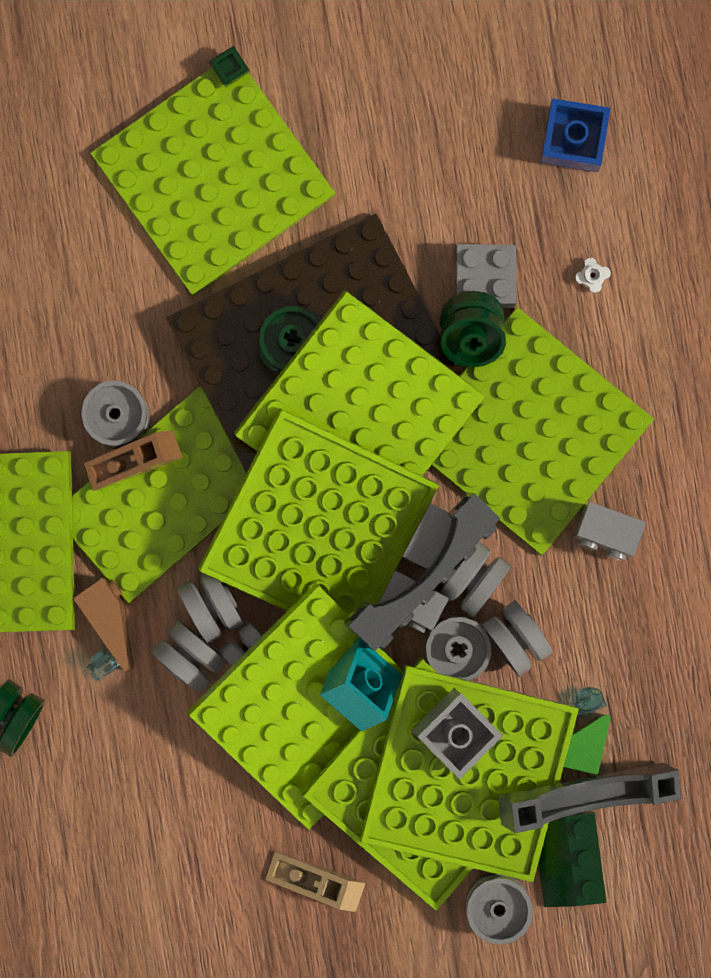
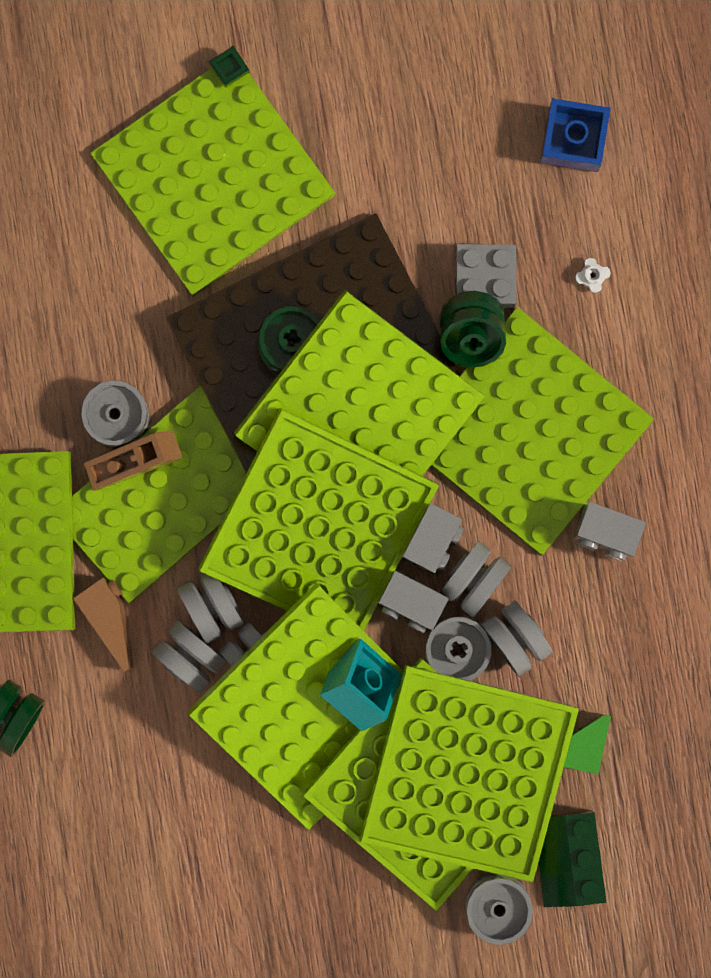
(102, 665): clear light blue plate -> none
(315, 882): tan slope -> none
(456, 733): light grey brick -> none
(469, 524): dark grey arch -> none
(540, 805): dark grey arch -> none
(589, 700): clear light blue plate -> none

